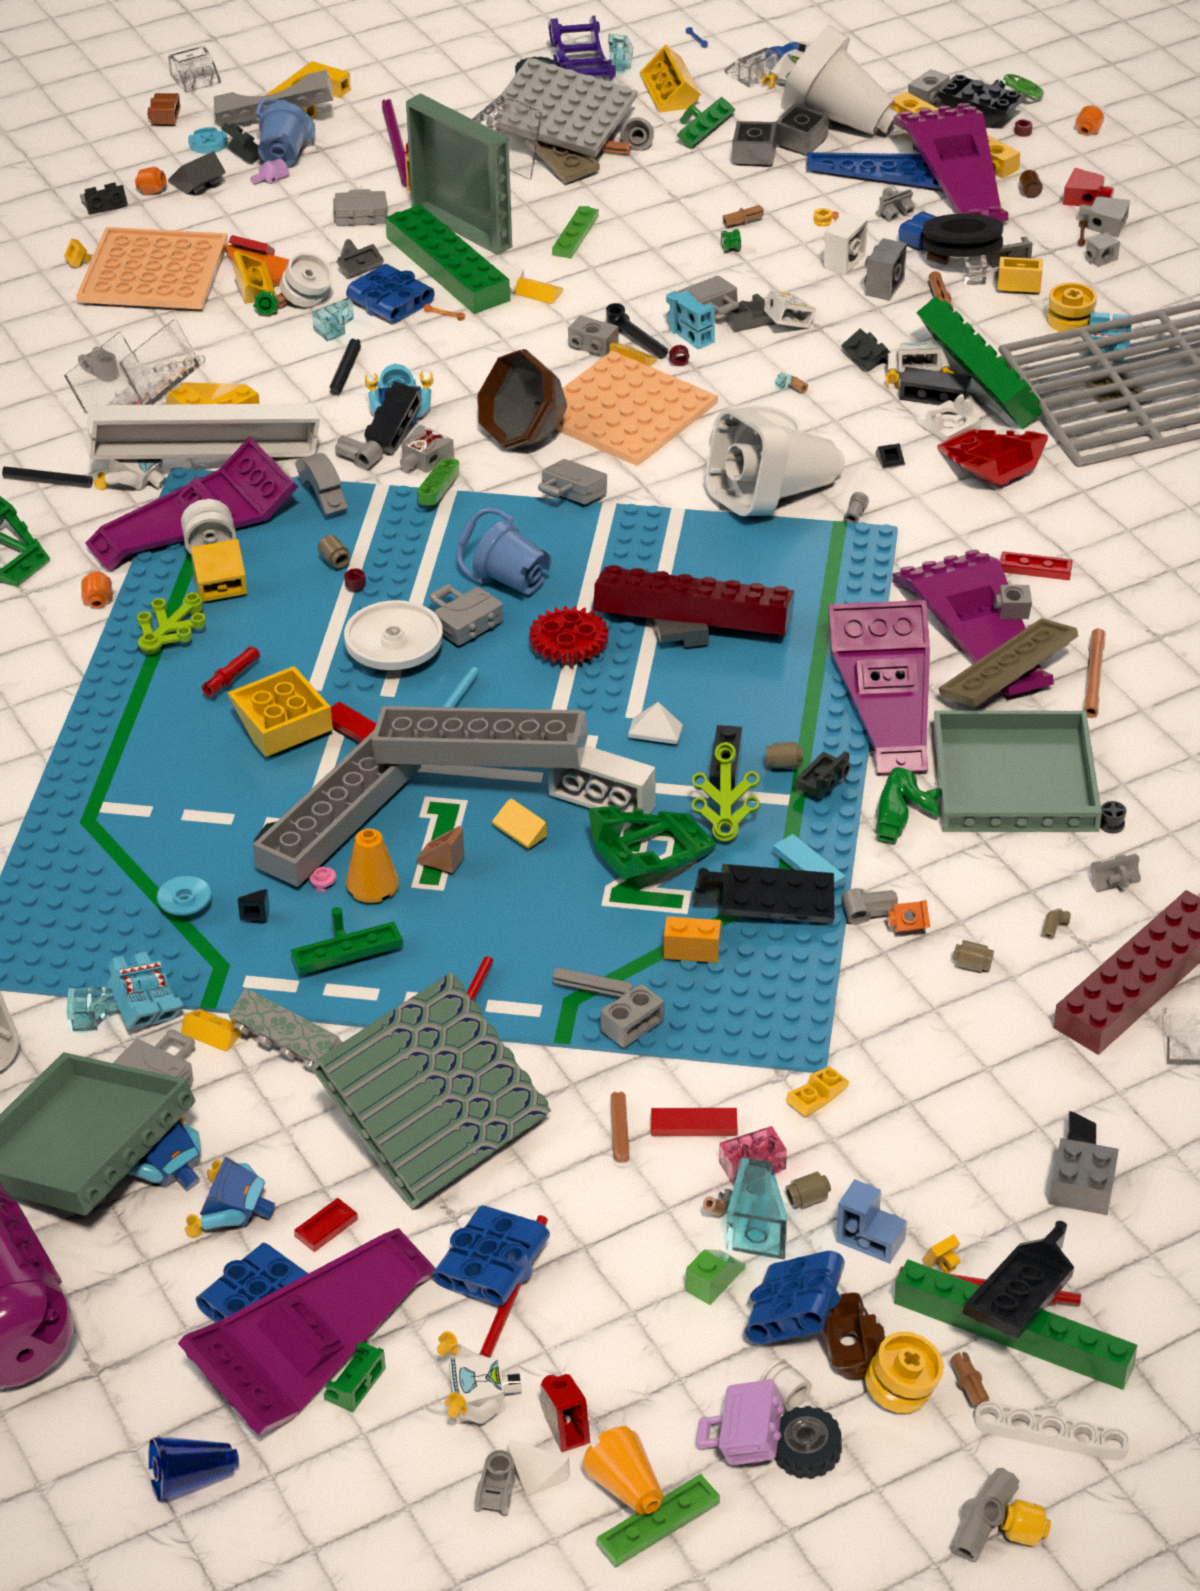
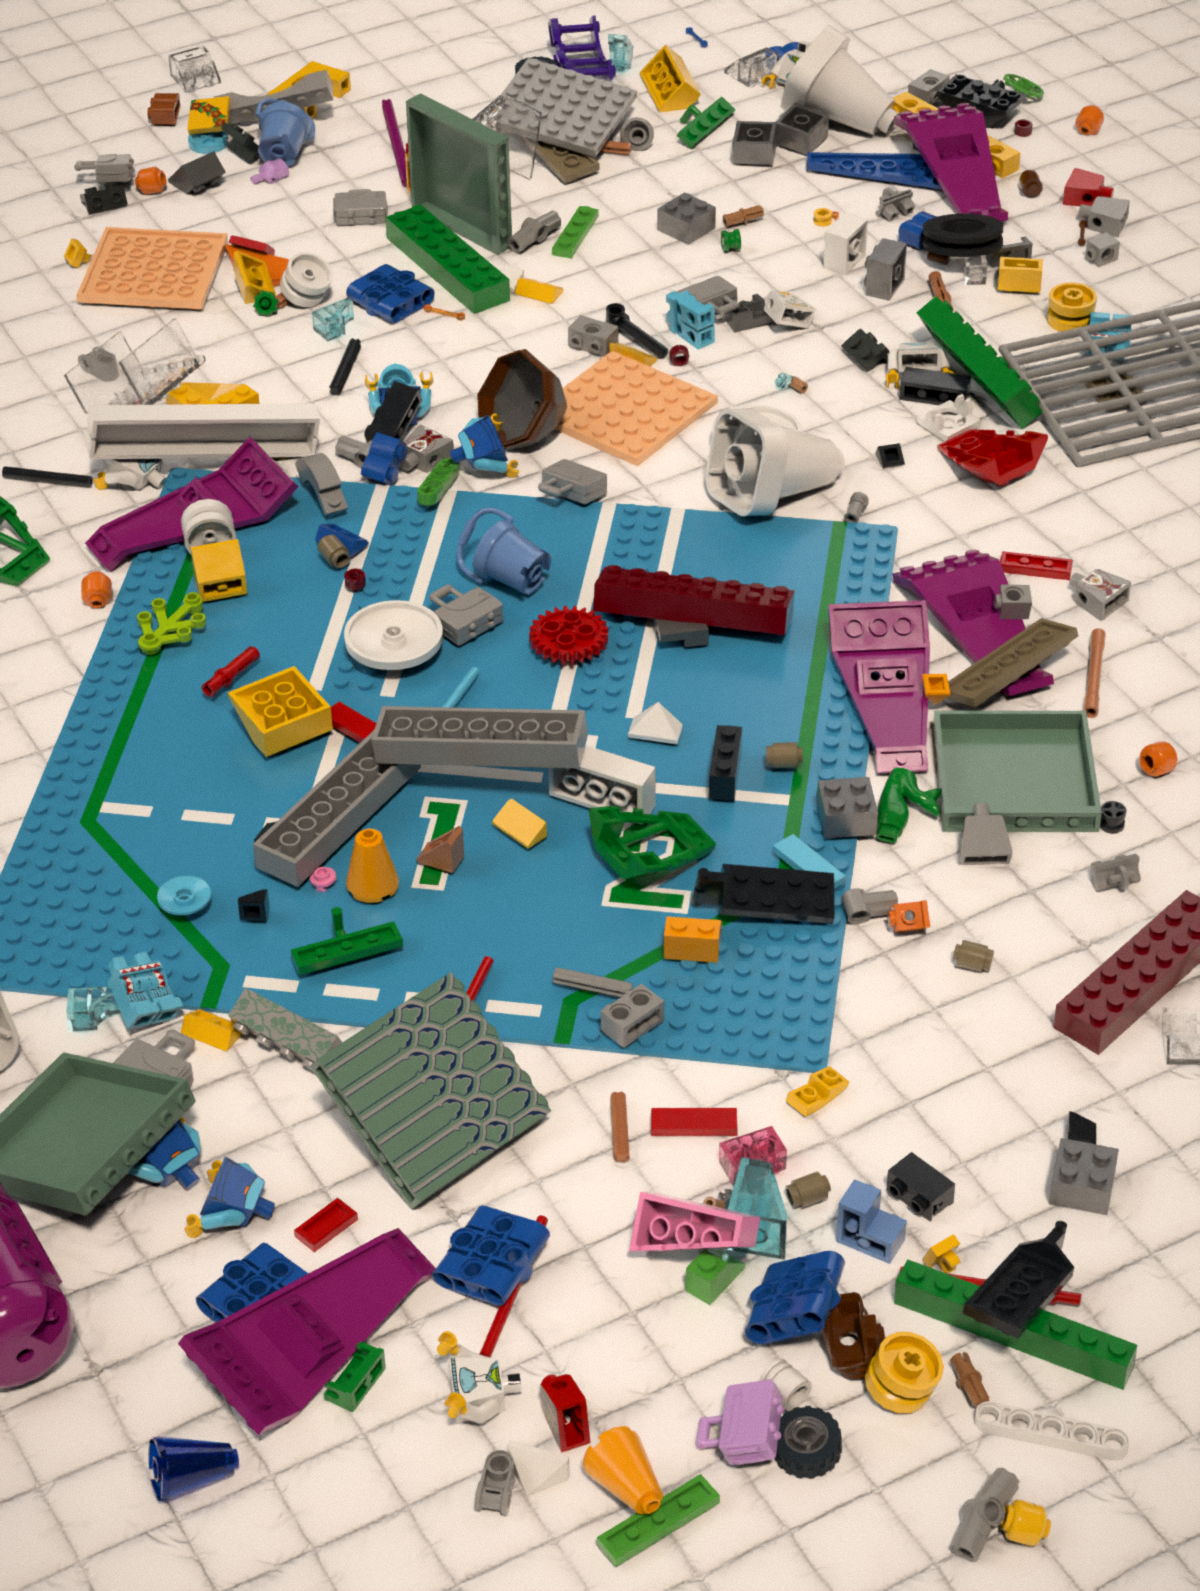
(109, 167): none -> light grey piece
(208, 115): none -> yellow tile
(352, 541): none -> blue slope
(355, 261): dark grey plate -> none
(383, 459): none -> blue brick
(483, 447): none -> torso
(534, 230): none -> light grey piece
(682, 1224): none -> bright pink wedge
(686, 218): none -> flat silver brick
(725, 797): lime plant -> none
(823, 774): pearl dark grey bracket -> none
(847, 807): none -> flat silver brick
(920, 1186): none -> black hinge
(936, 687): none -> light orange slope
(984, 838): none -> light grey torso
(1053, 920): dark tan arm -> none
(1100, 592): none -> light grey torso
(1158, 758): none -> orange head

